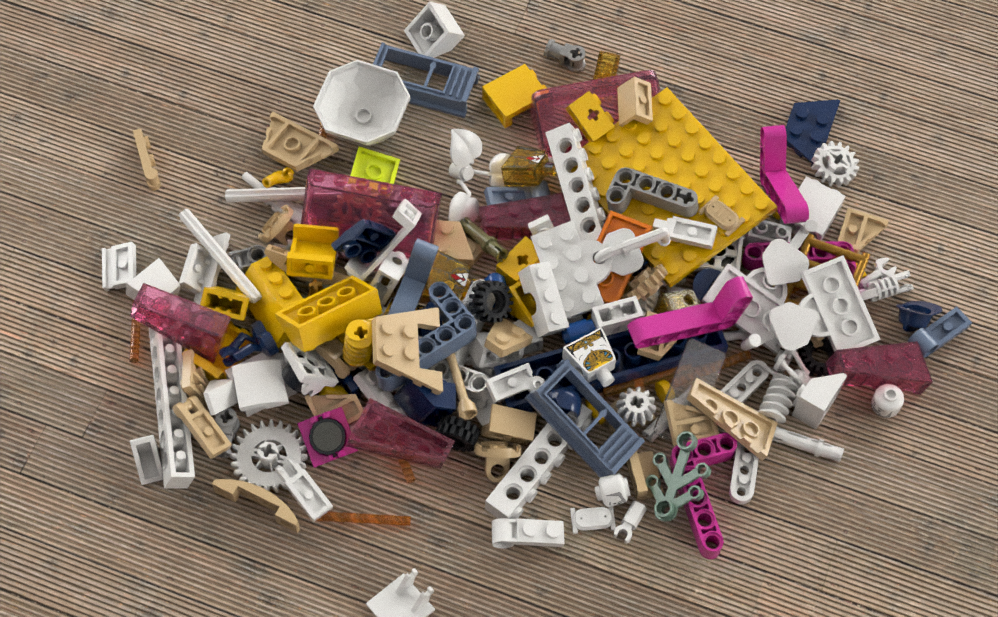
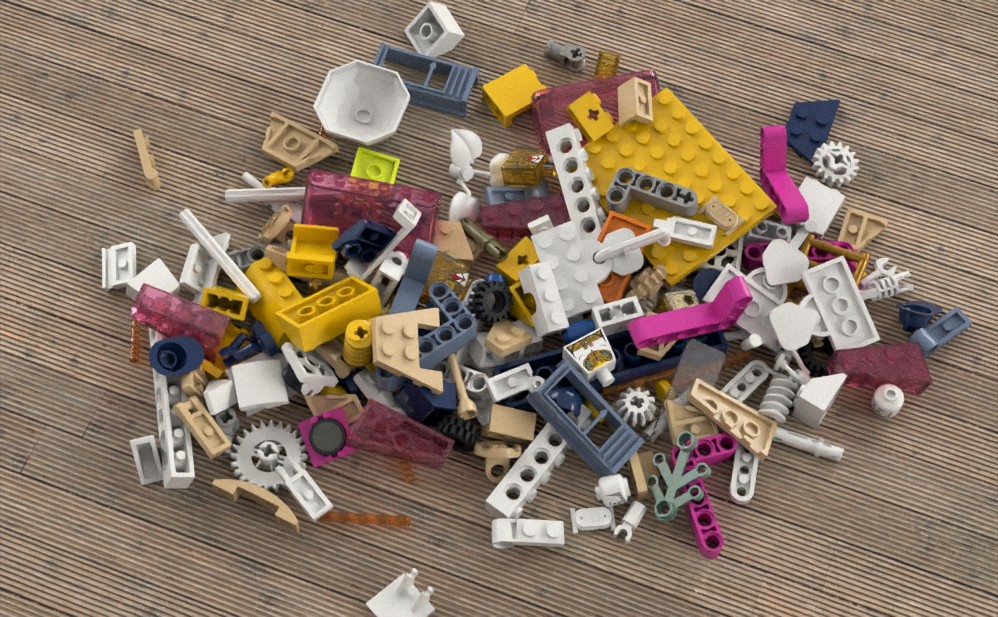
(176, 355): none -> dark blue piece

